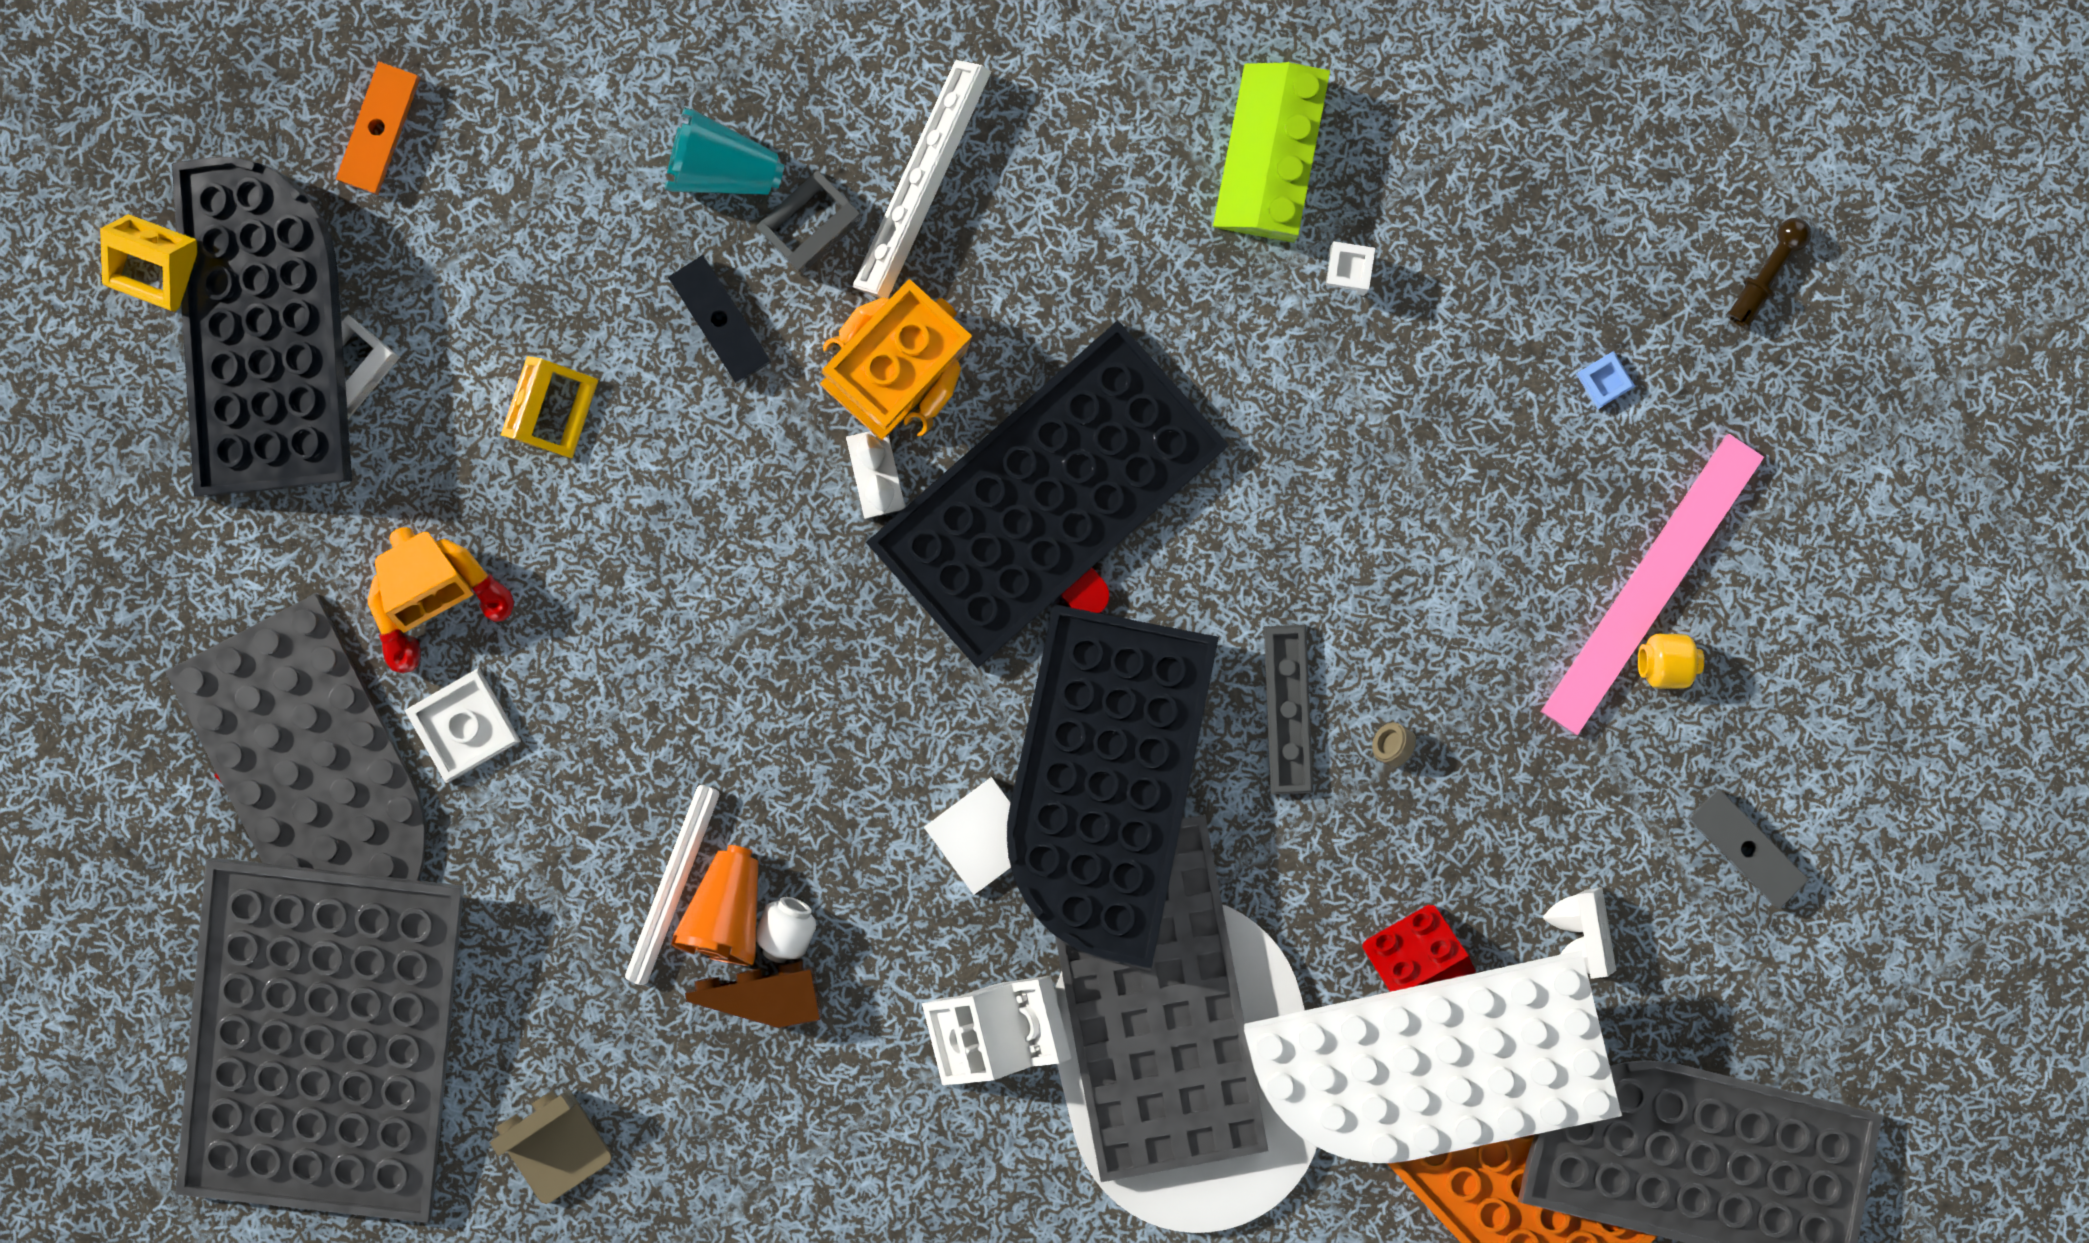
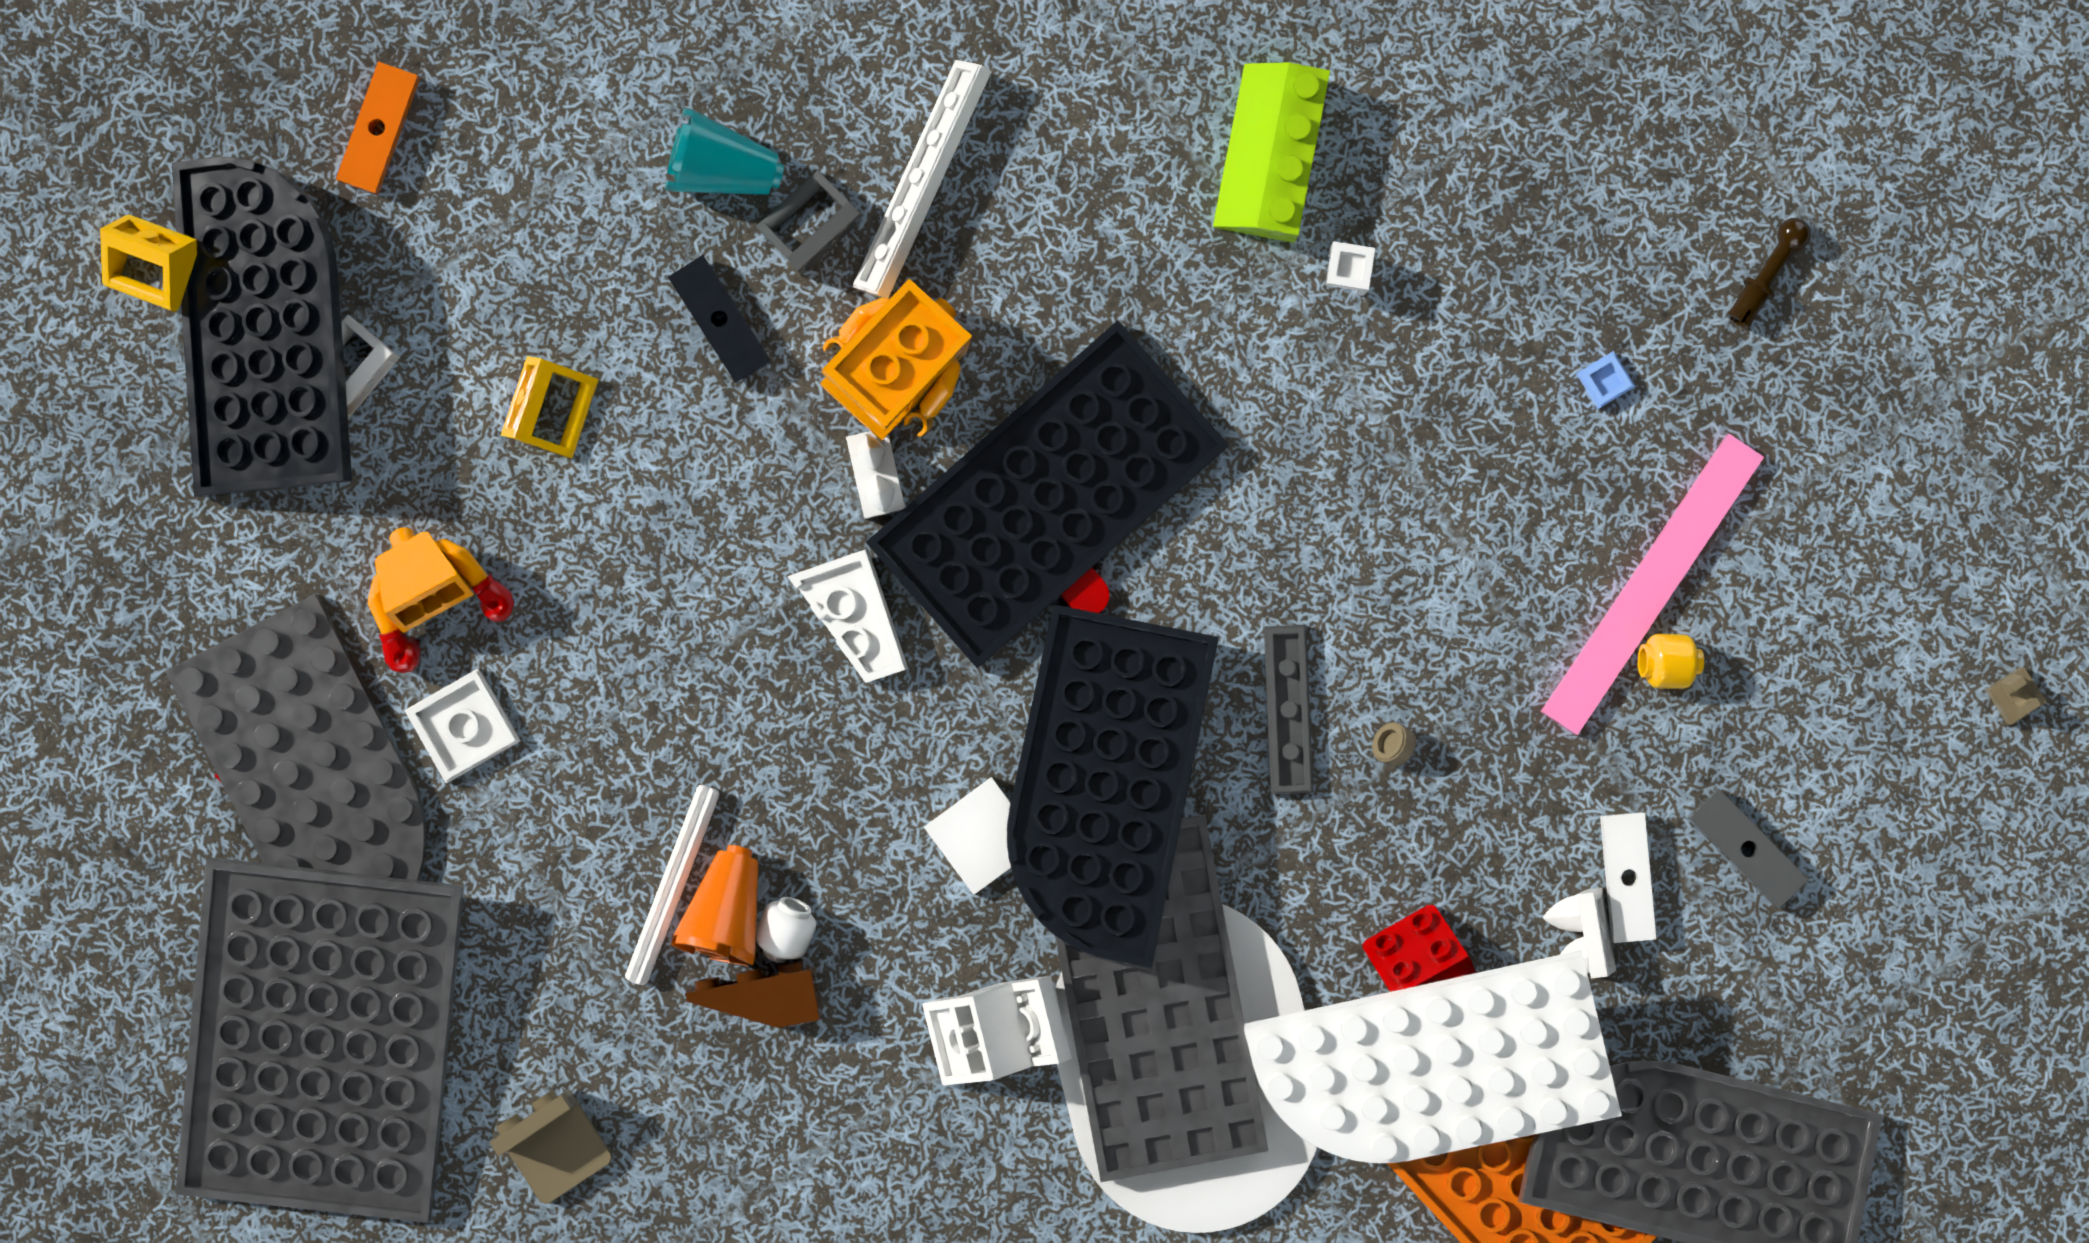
(855, 612): none -> white wing
(1631, 904): none -> white tile
(2015, 695): none -> dark tan tile

